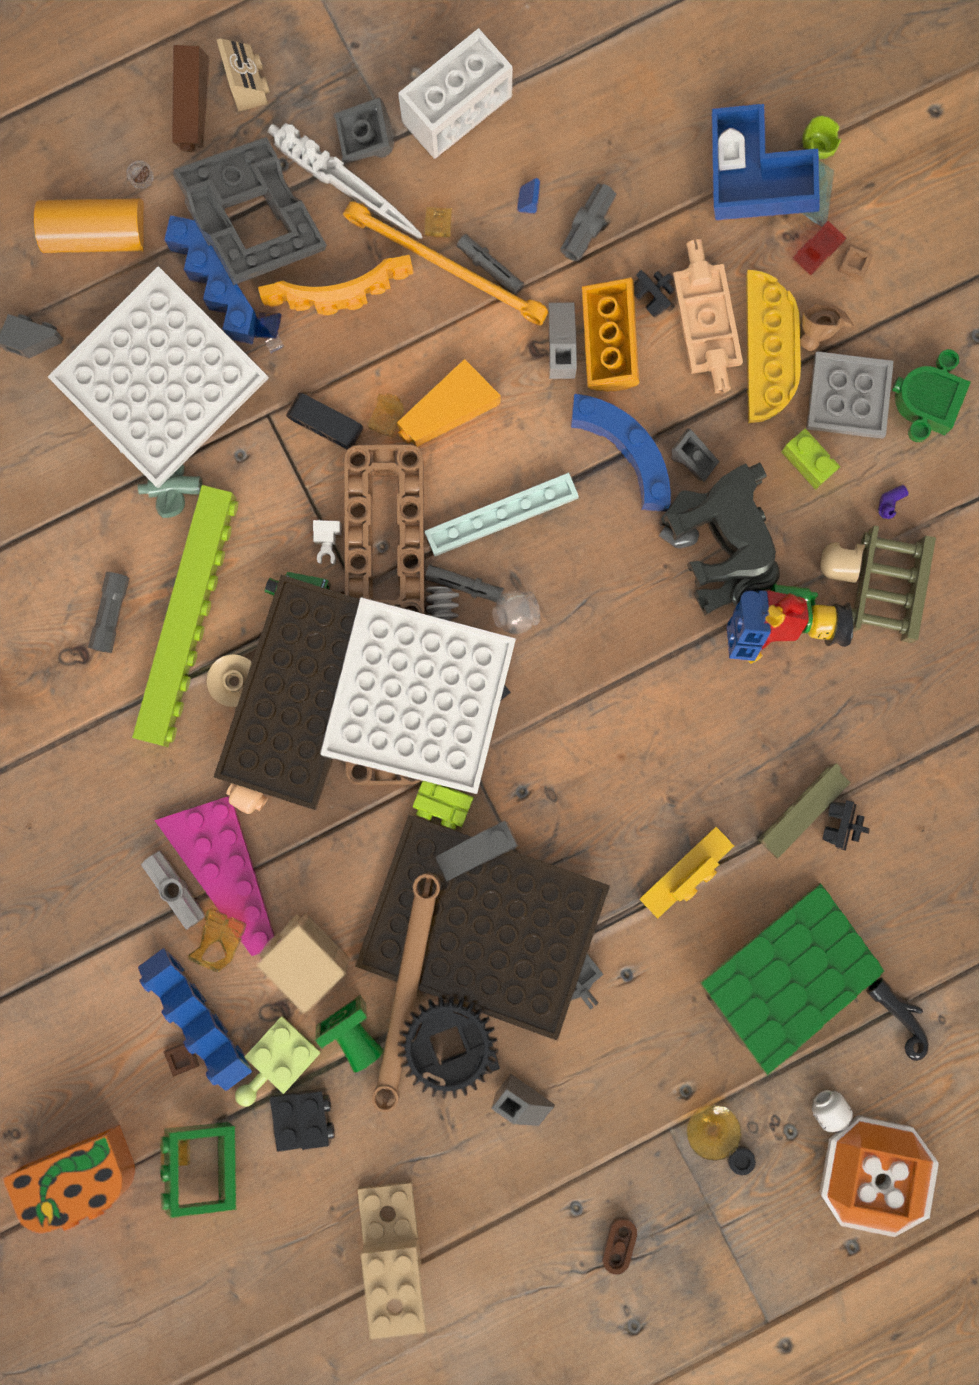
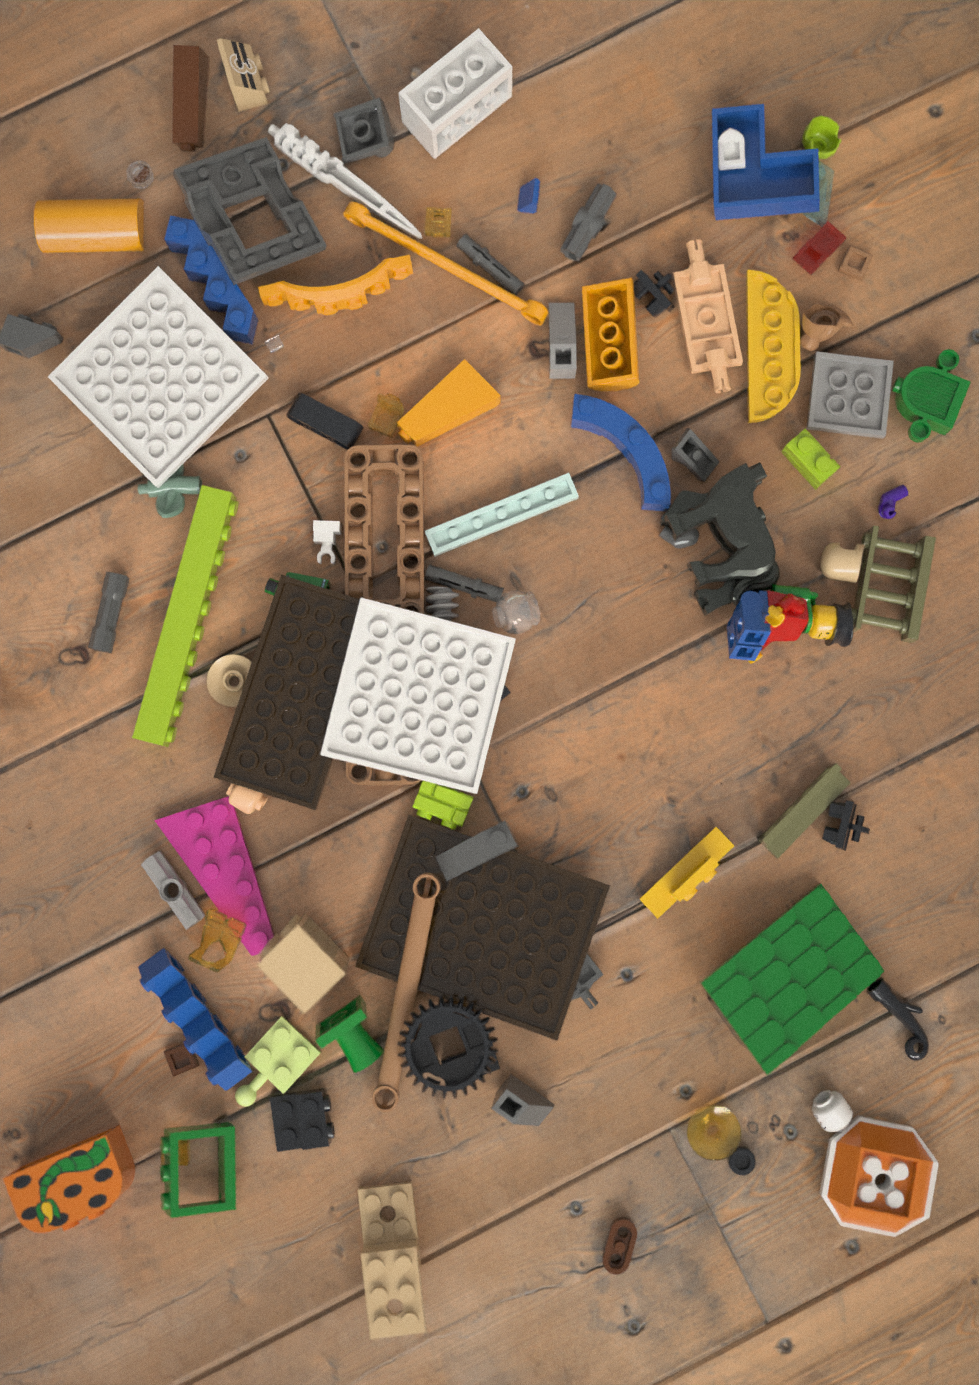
(267, 325): clear blue slope -> none

